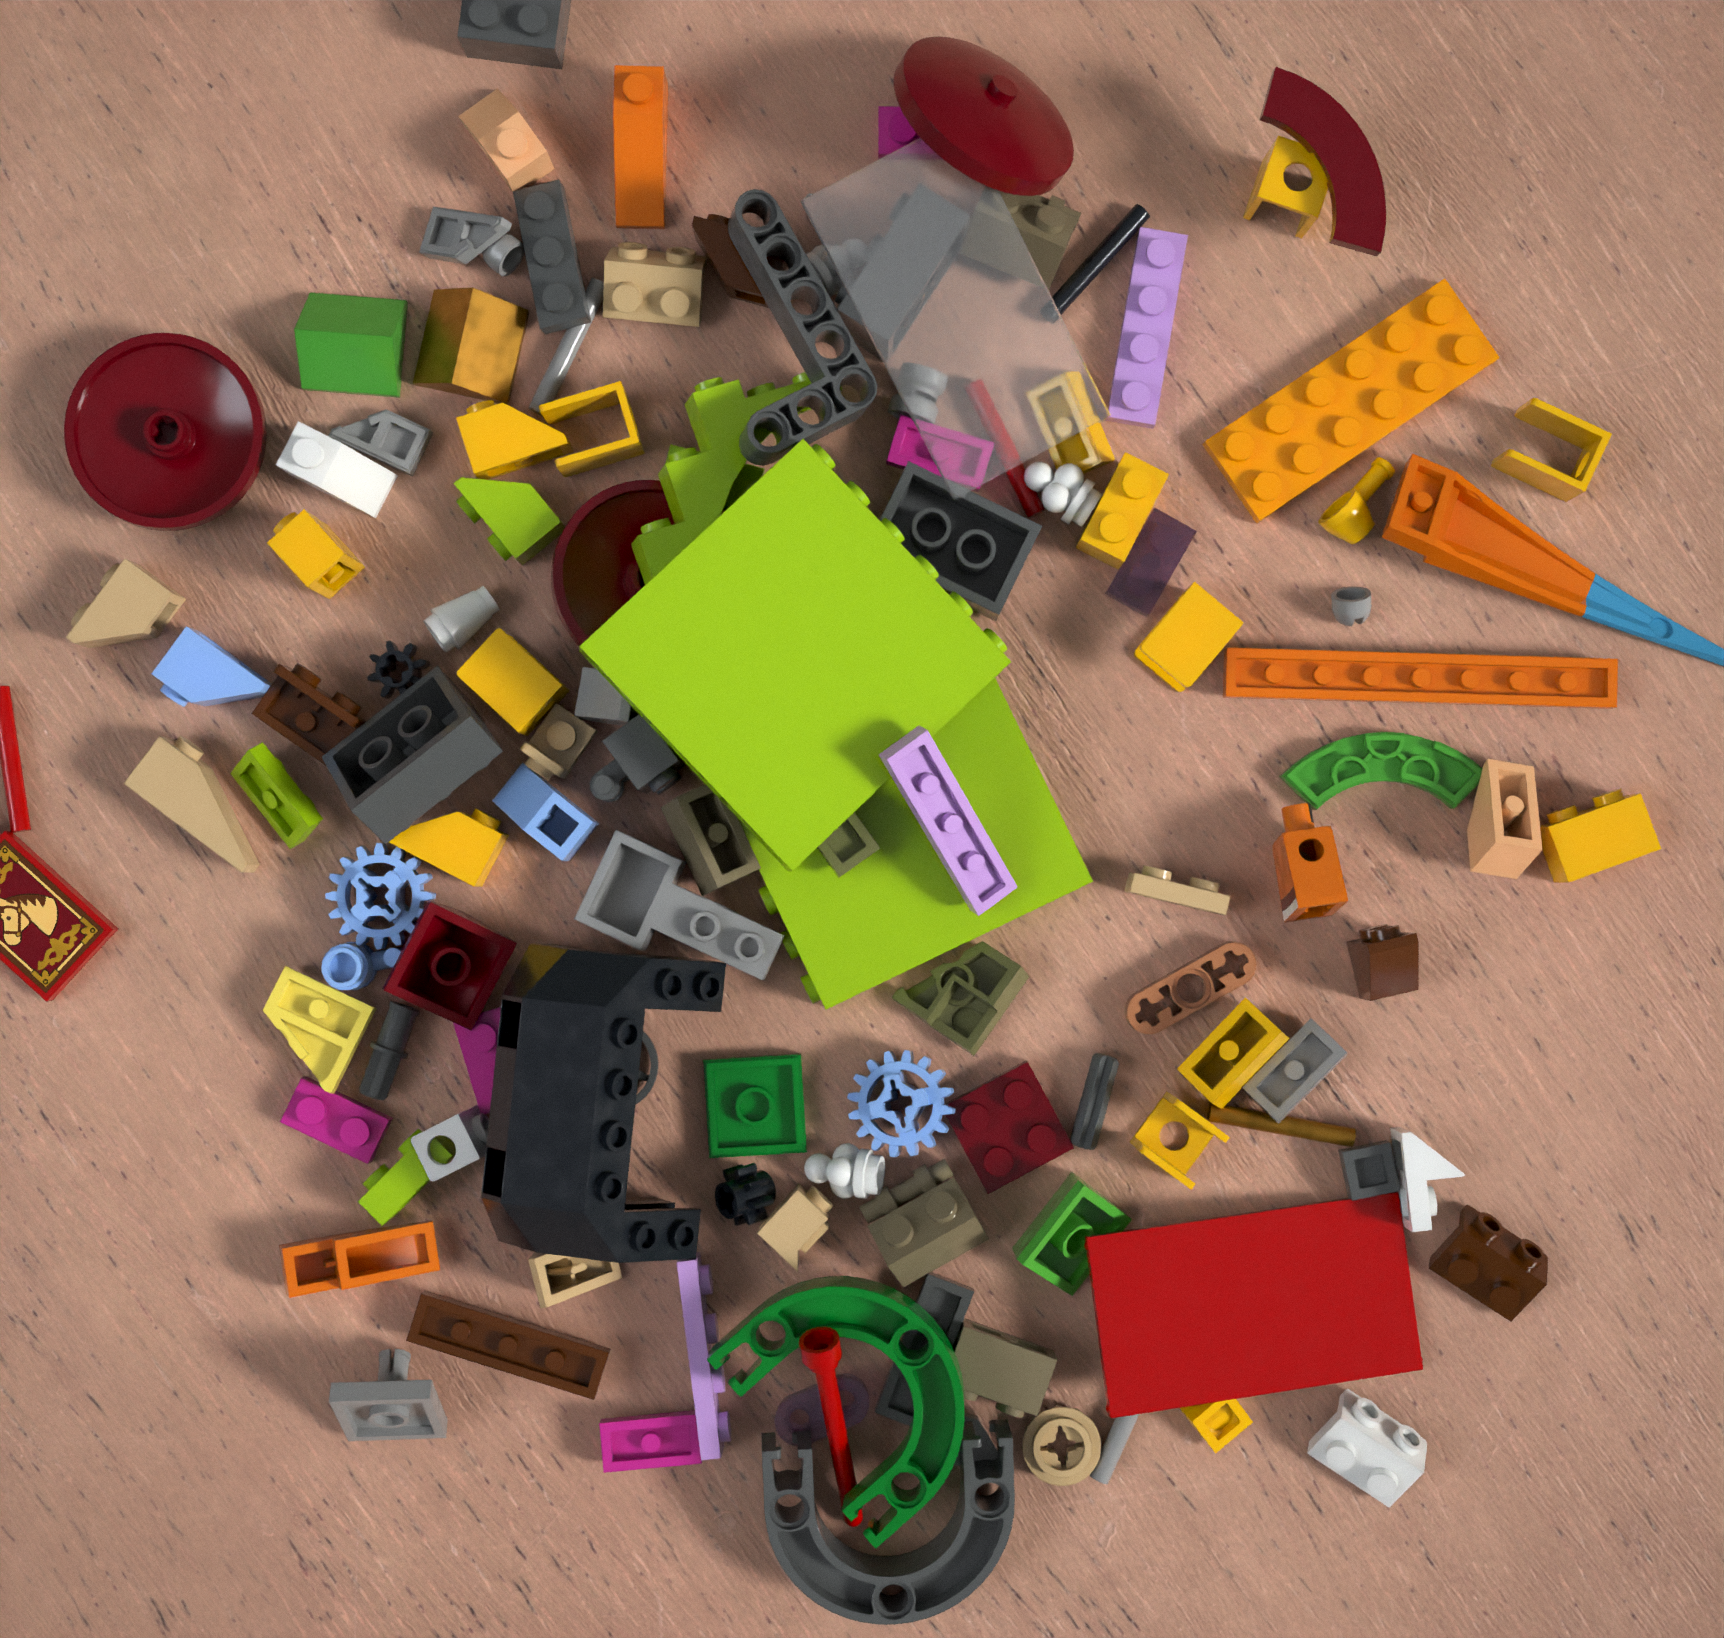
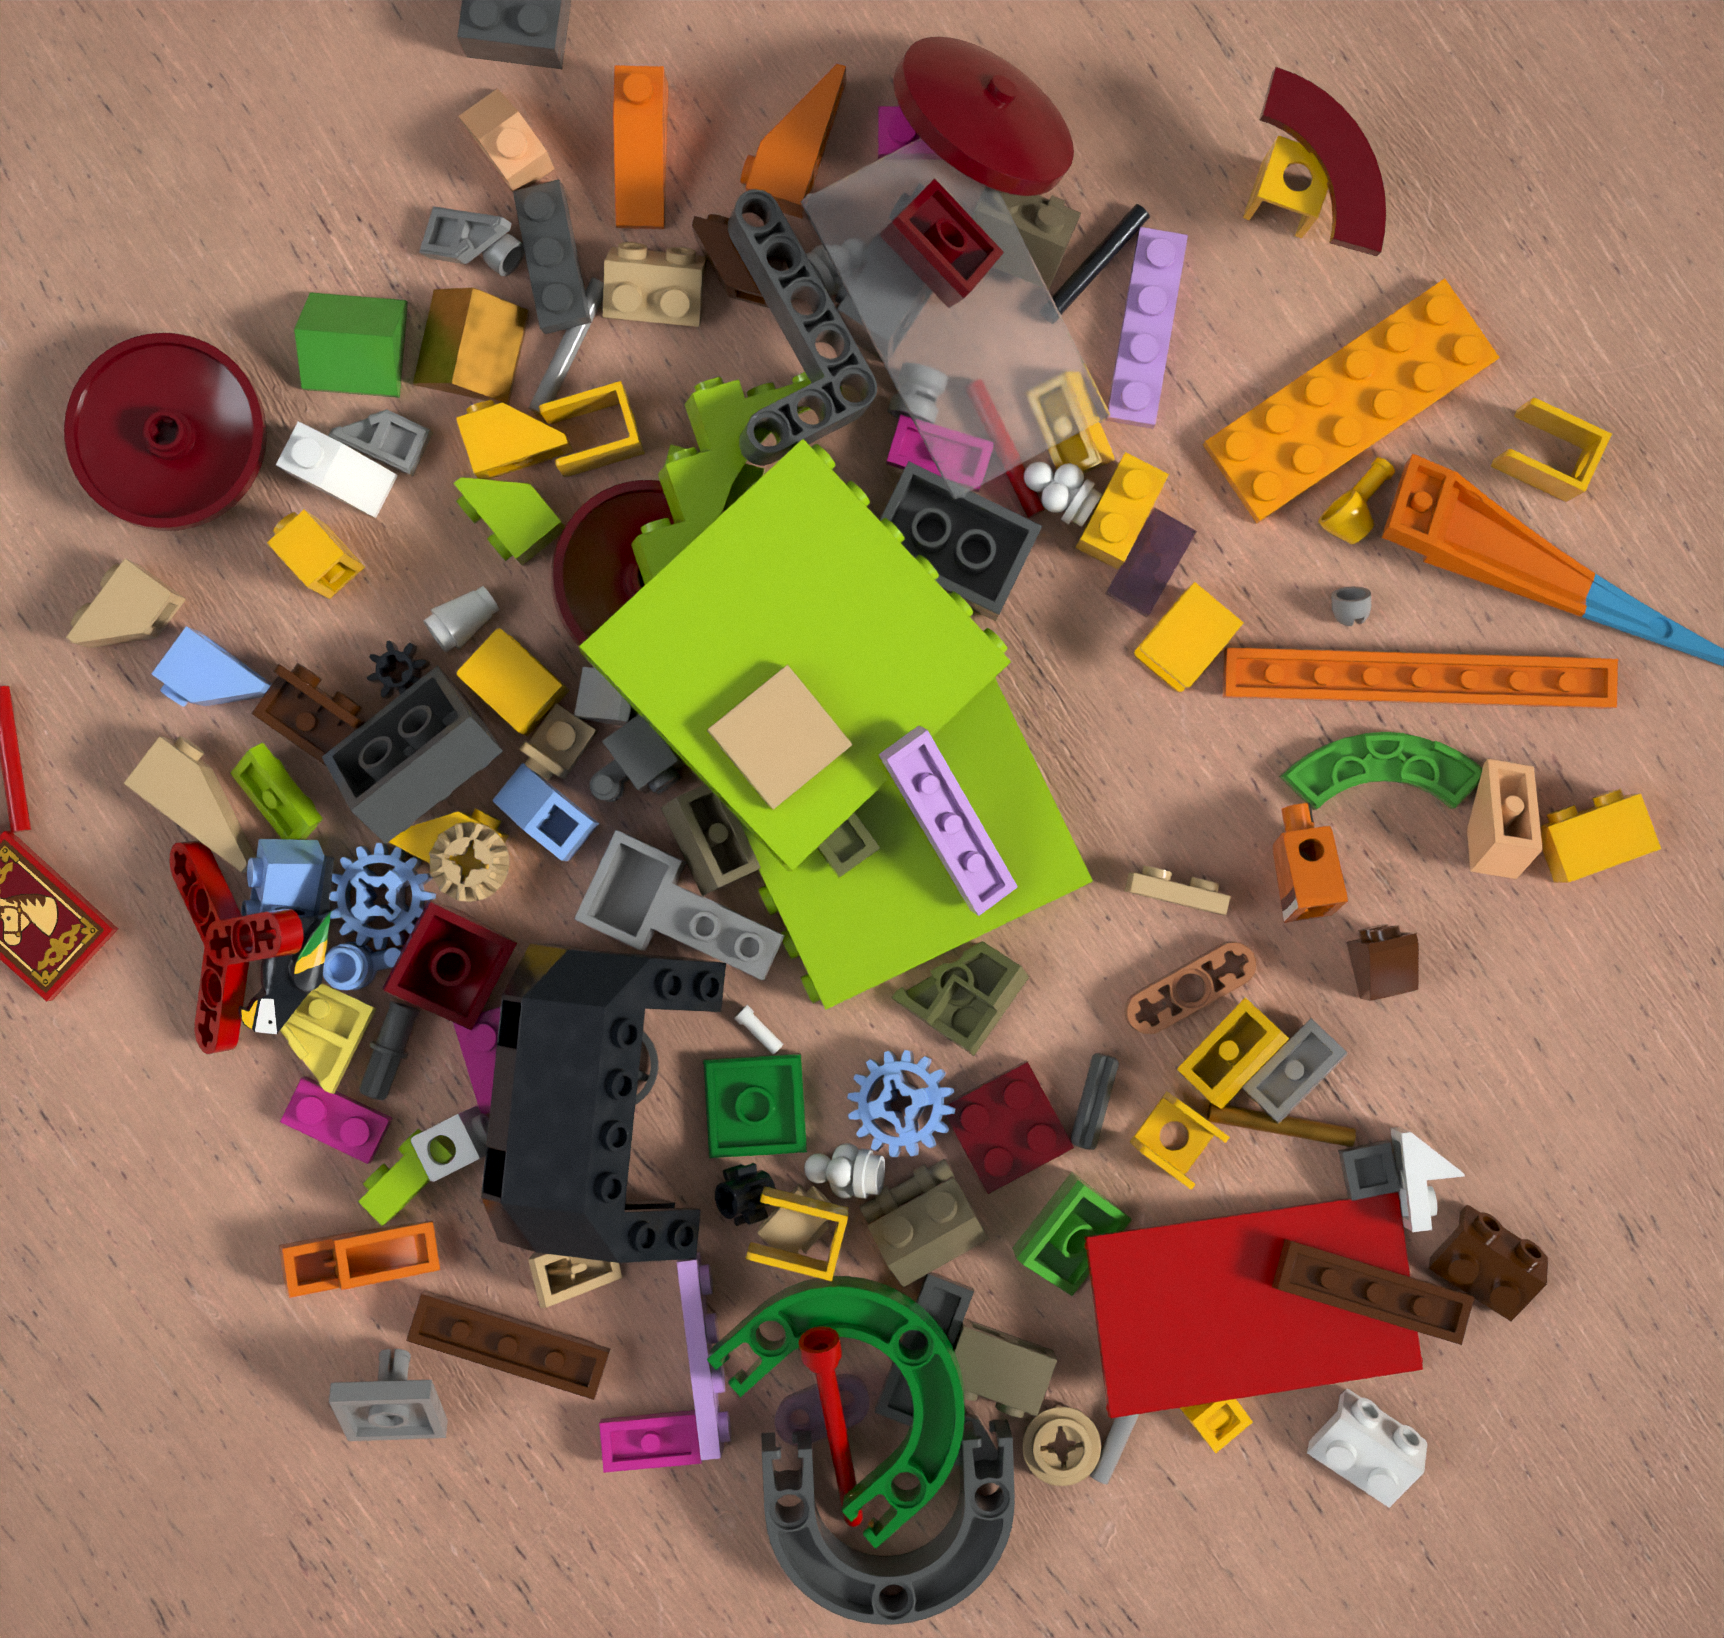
(228, 942): none -> red piece
(284, 875): none -> light blue slope
(292, 977): none -> black animal
(488, 848): none -> tan gear
(758, 1029): none -> white piece
(779, 737): none -> tan tile
(794, 1261): none -> yellow piece
(795, 147): none -> orange slope
(942, 244): none -> dark red slope
(1373, 1292): none -> reddish brown plate

